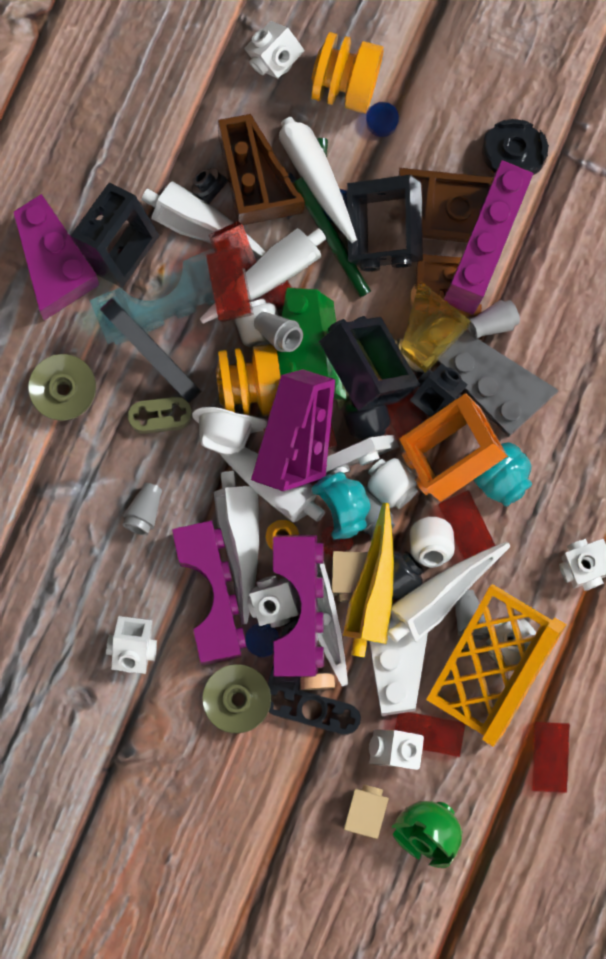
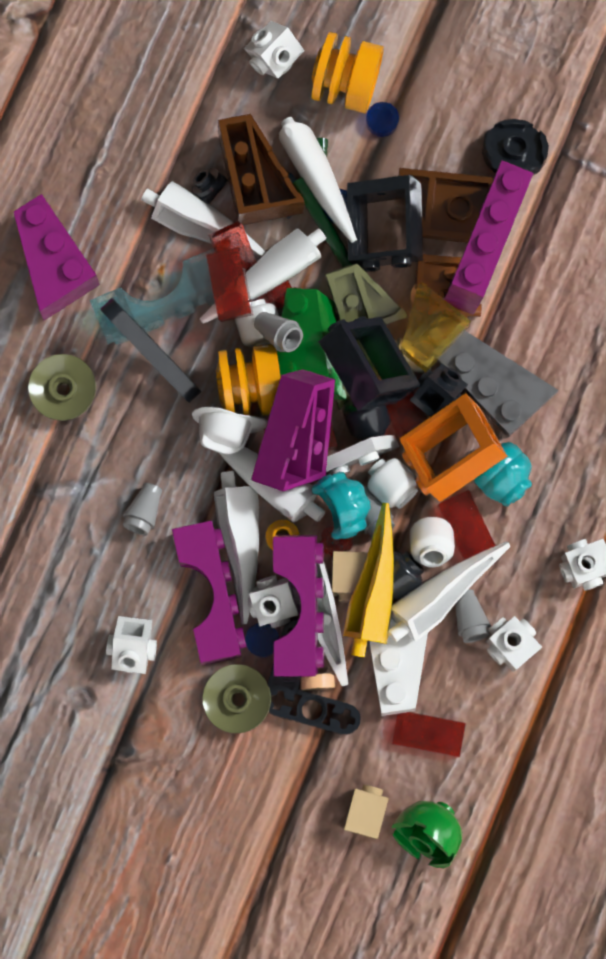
(95, 235): black window -> none
(158, 407): olive beam -> none
(359, 295): none -> olive wing
(396, 749): white bracket -> none
(496, 319): light grey cone -> none
(524, 672): light orange fence -> none
(550, 757): clear red plate -> none

